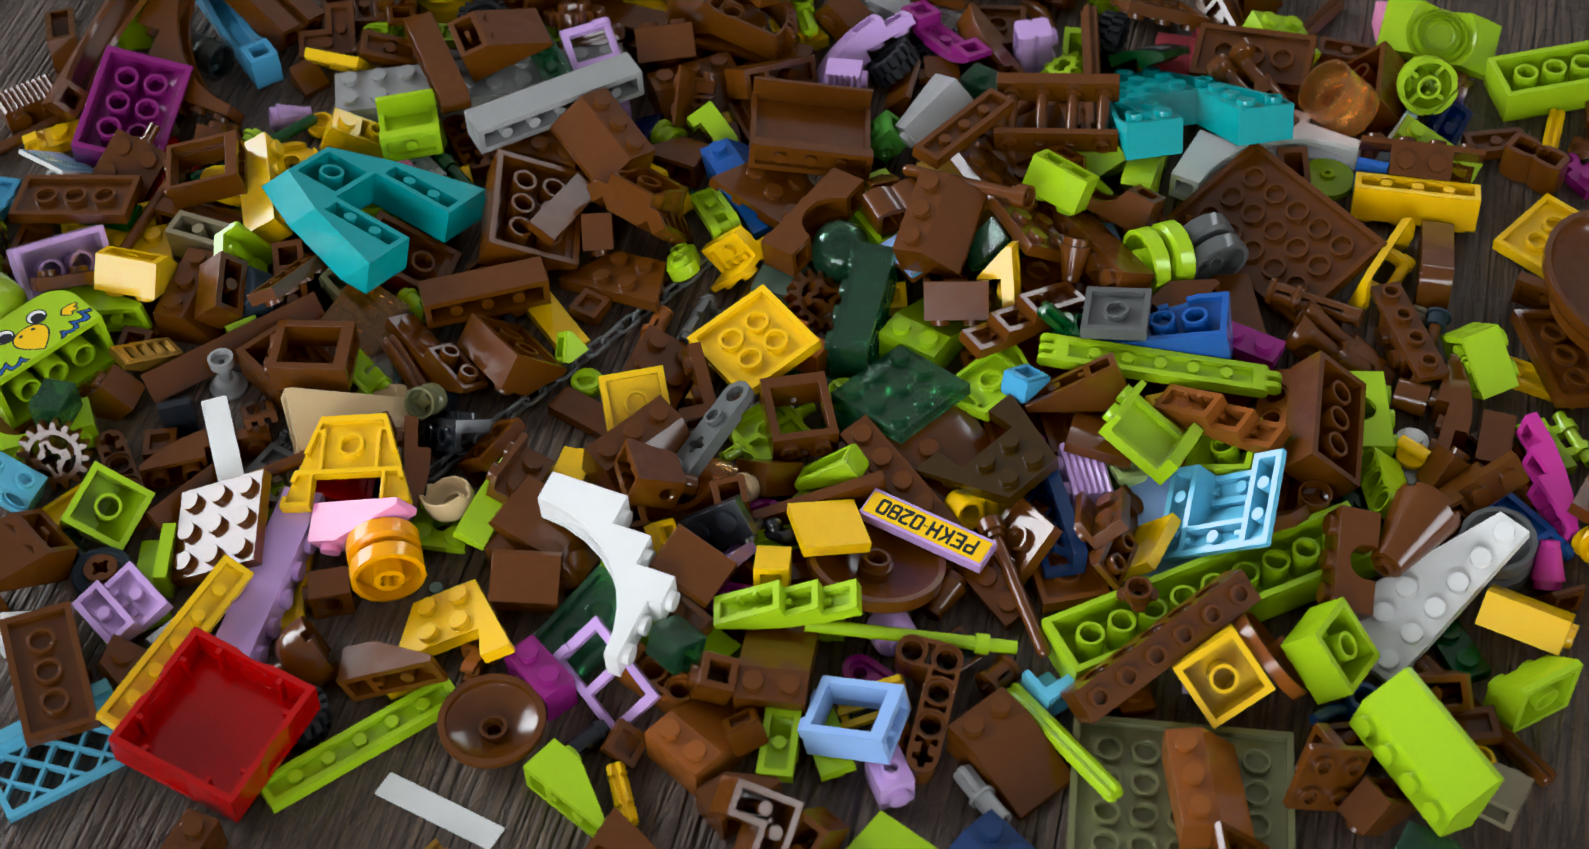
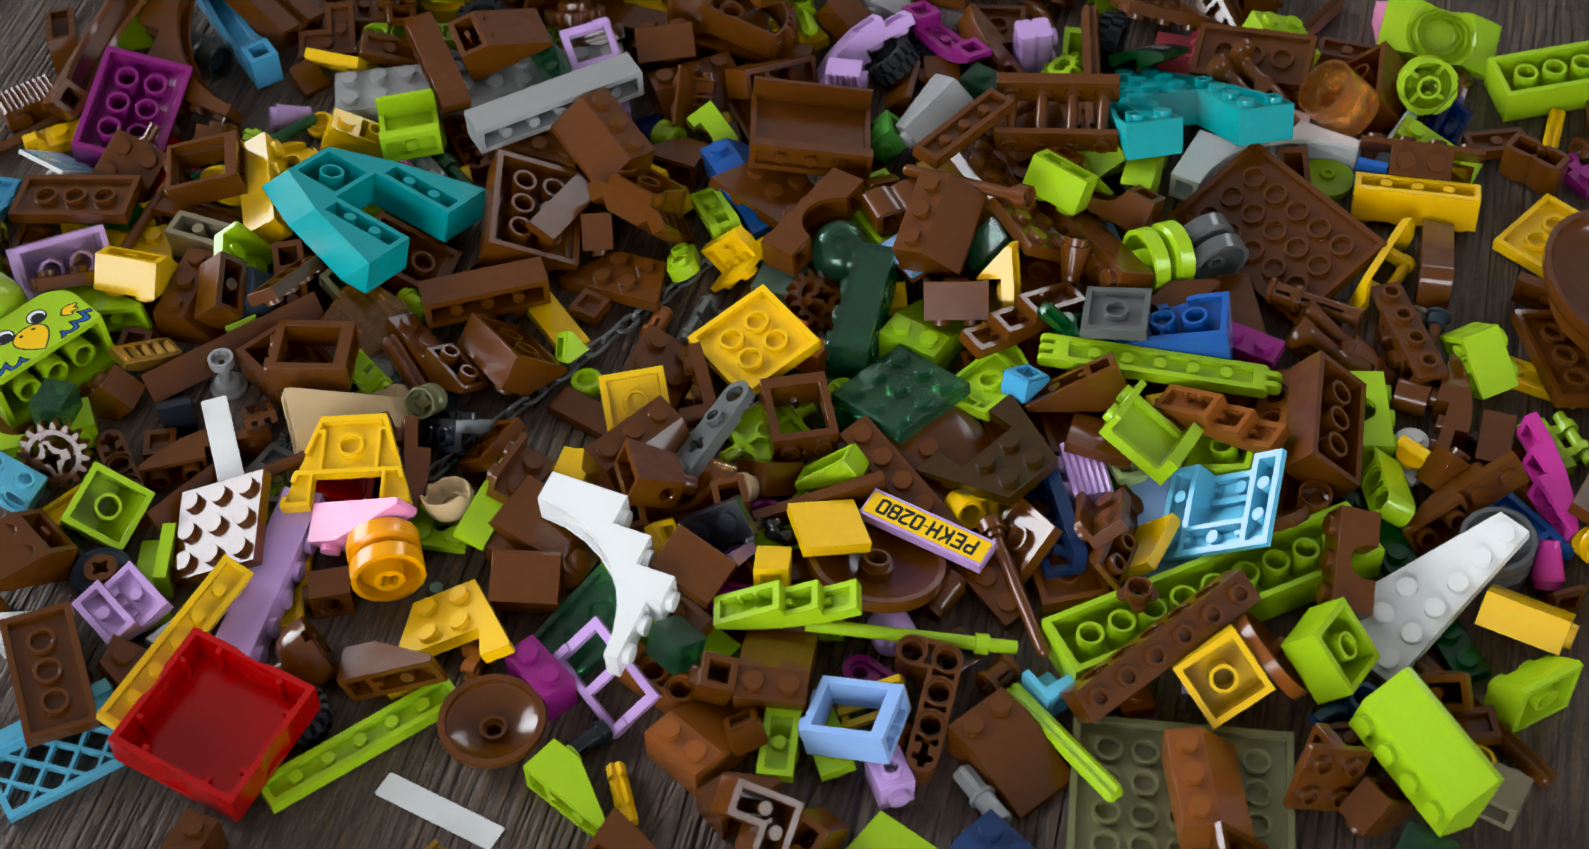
(624, 743): reddish brown plate -> none
(1413, 528): reddish brown cone -> none

